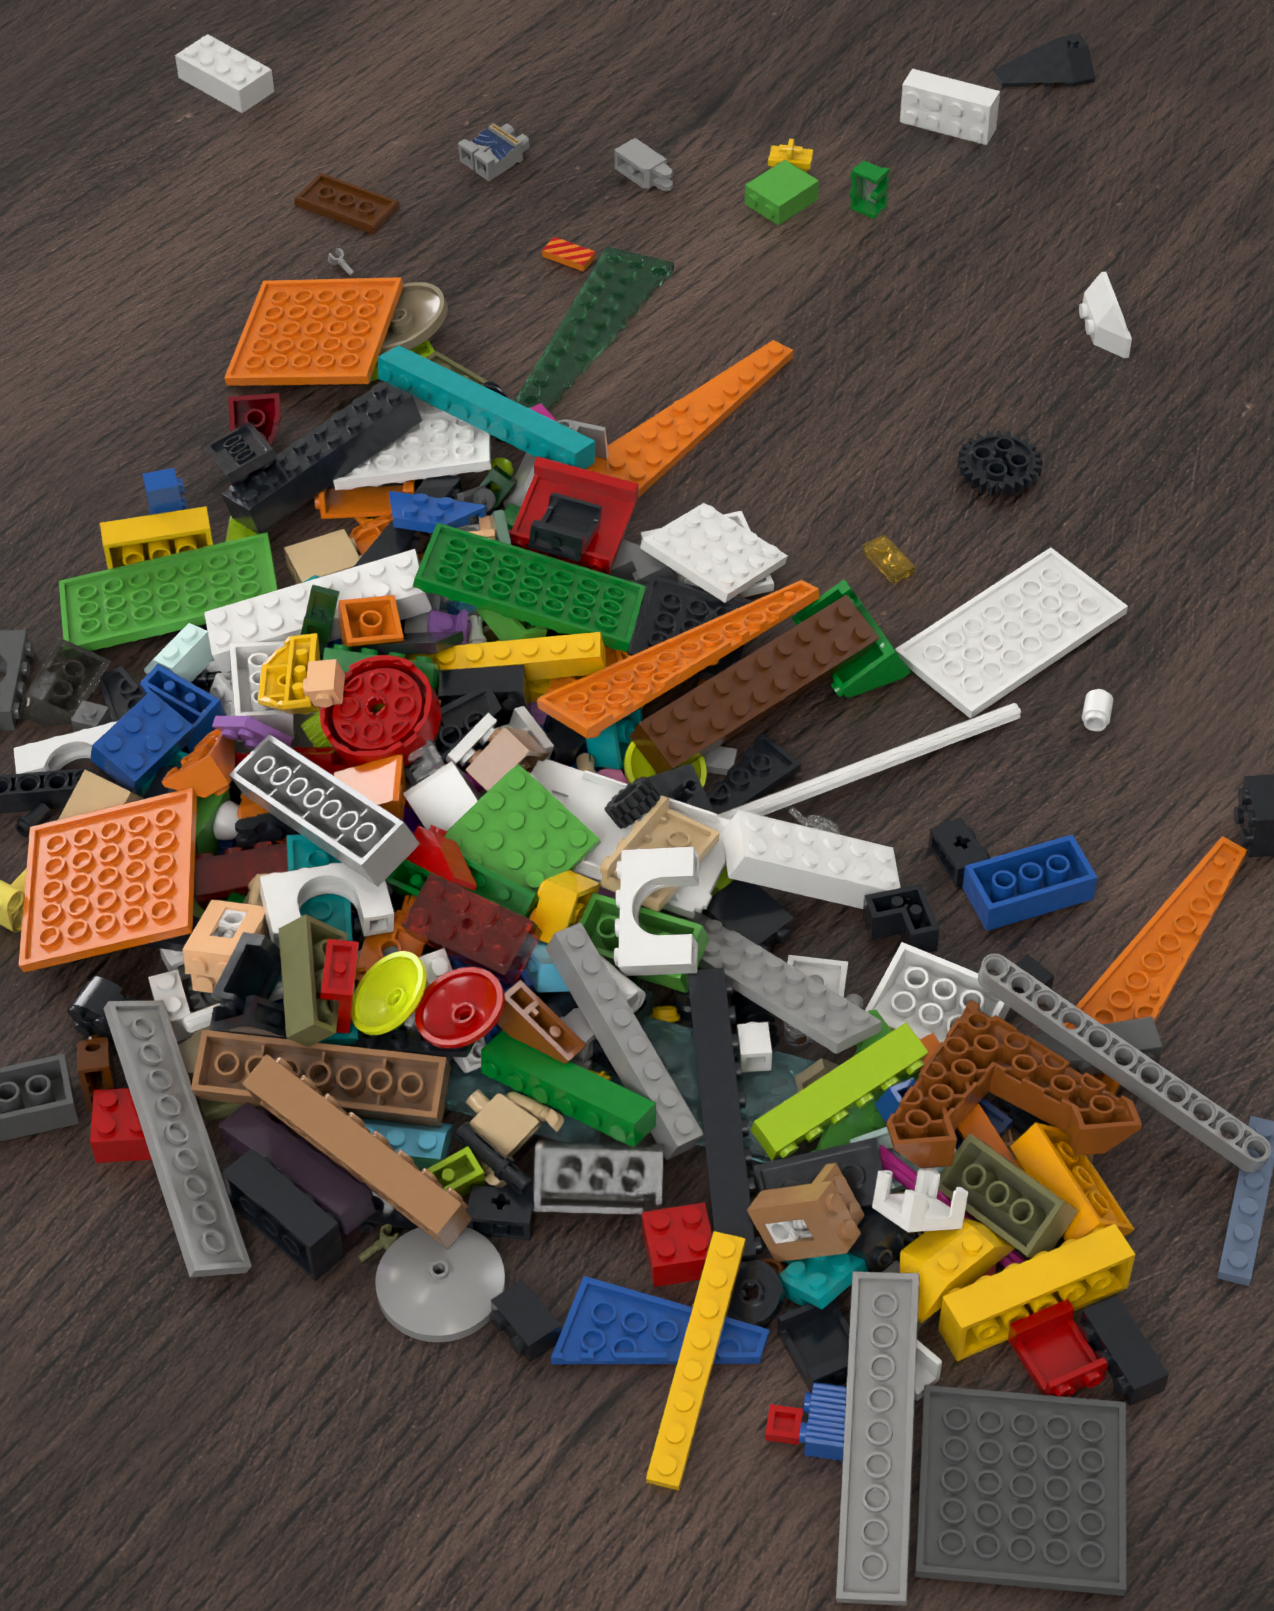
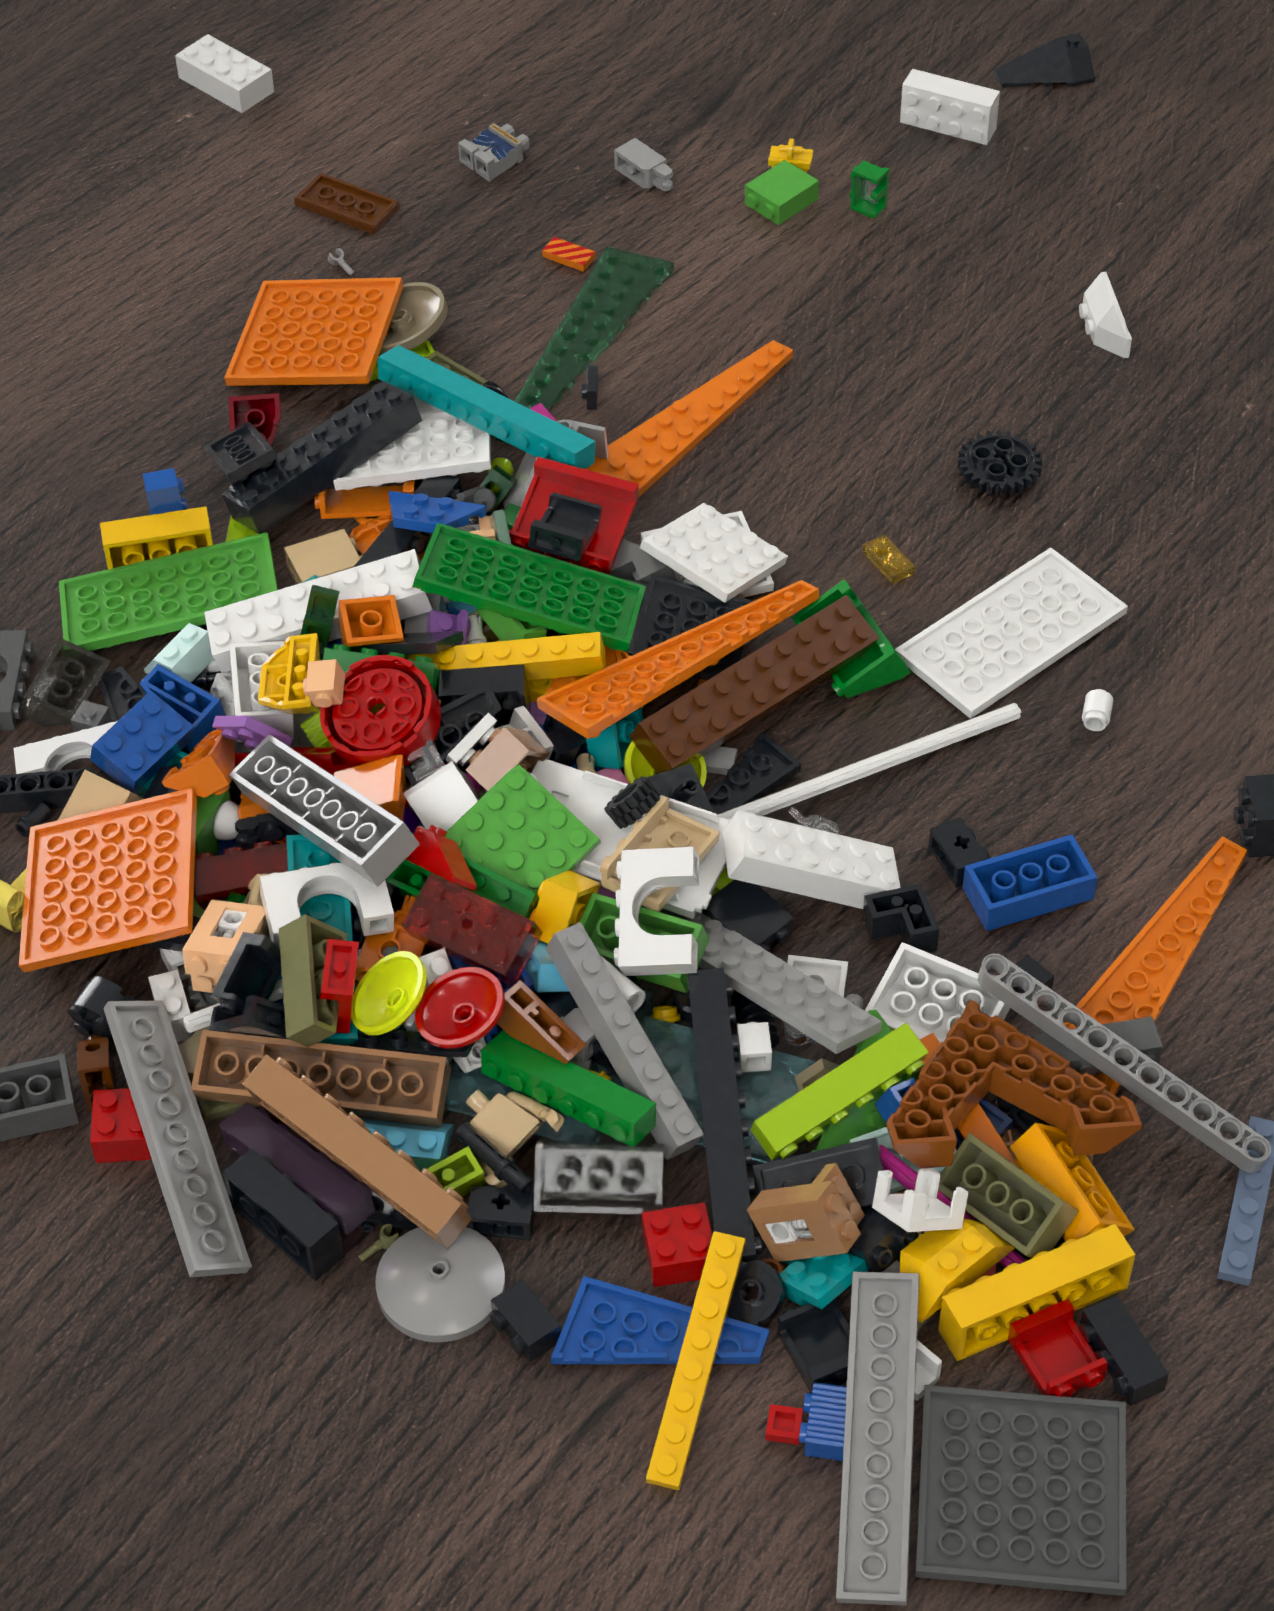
(590, 390): none -> black plate

